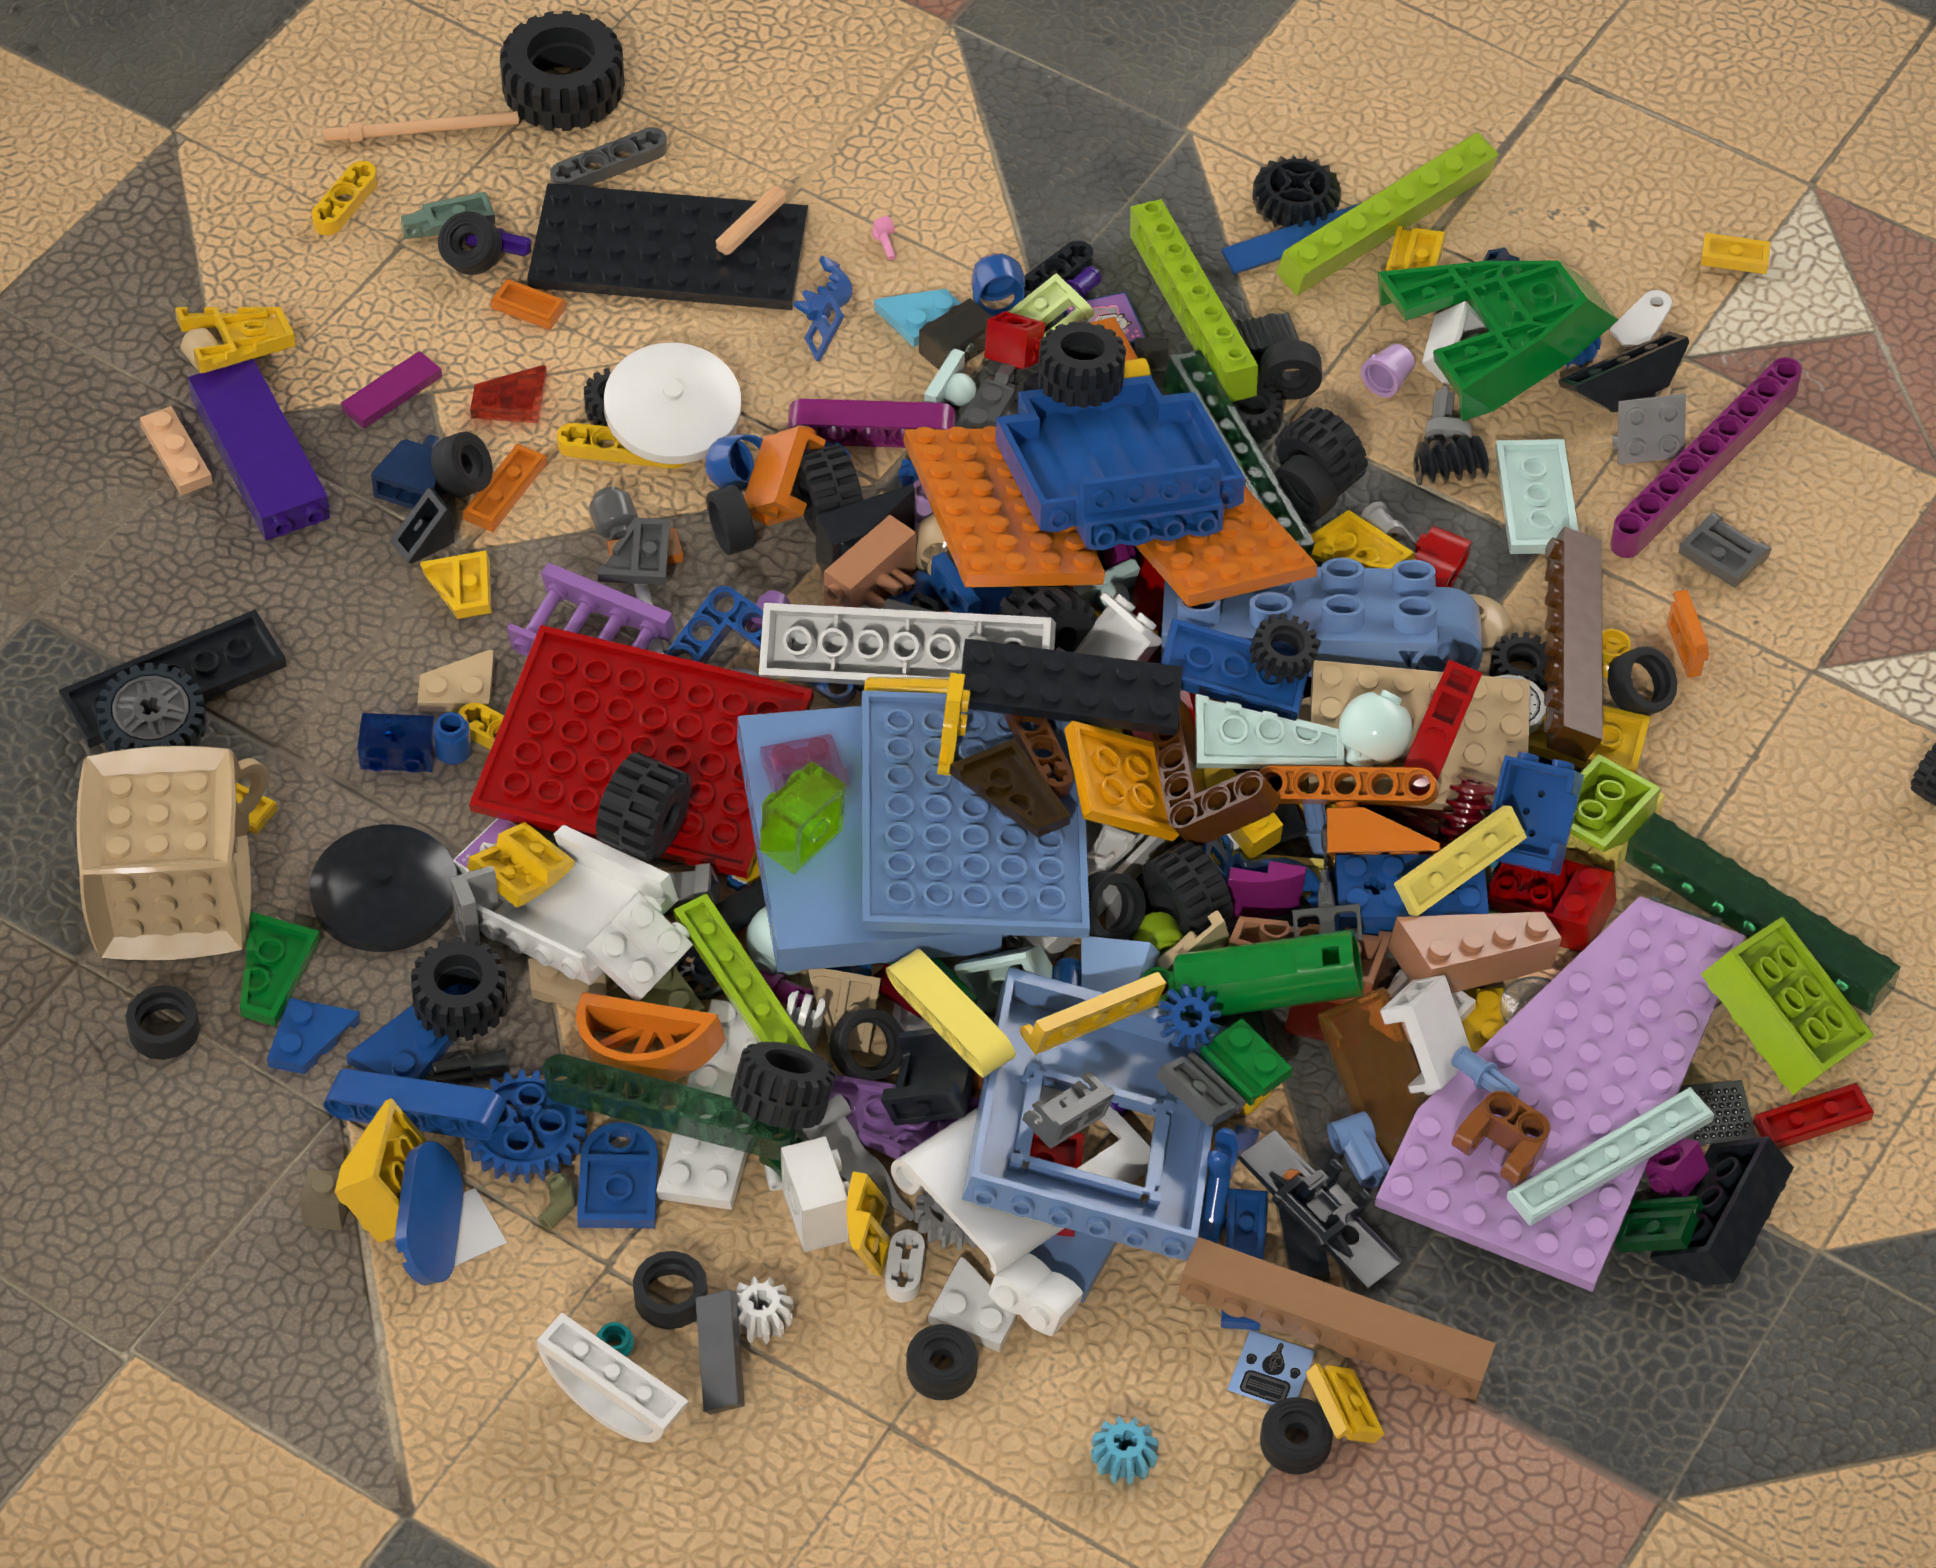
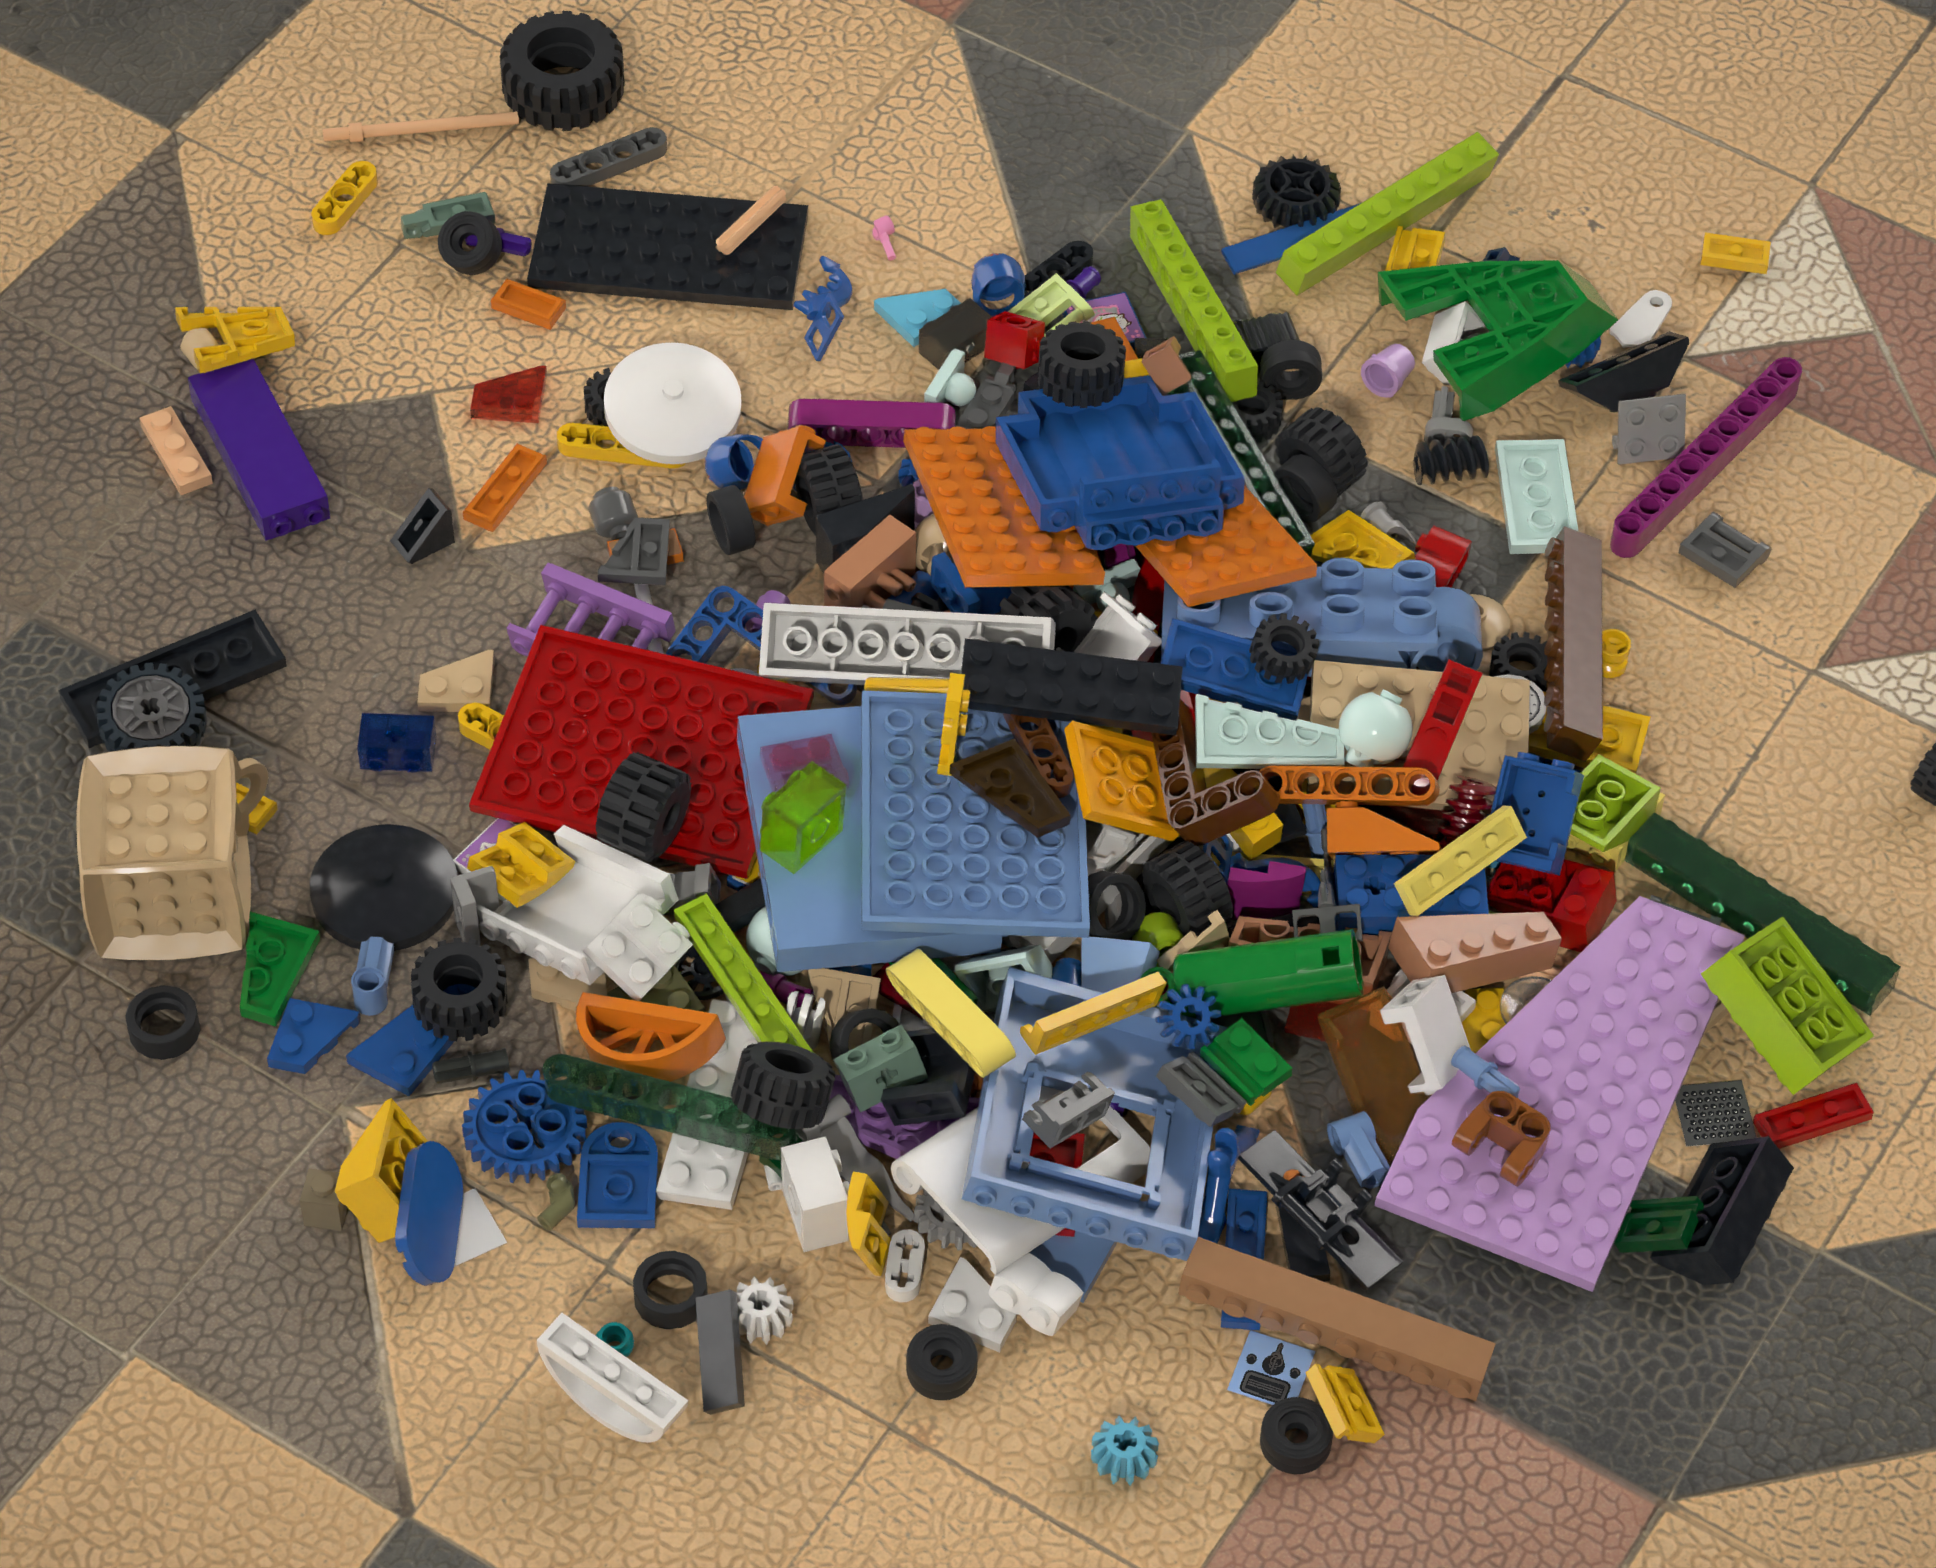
(372, 976): none -> medium blue piece
(391, 389): magenta tile -> none
(406, 473): dark blue torso -> none
(428, 1104): blue beam -> none
(452, 738): blue brick -> none
(461, 464): black tyre -> none
(462, 582): yellow wing -> none
(880, 1064): none -> sand green brick
(1166, 366): none -> nougat panel
(1610, 1156): light aqua tile -> none
(1660, 671): black tyre -> none
(1677, 1168): magenta brick -> none
(1687, 634): orange plate -> none

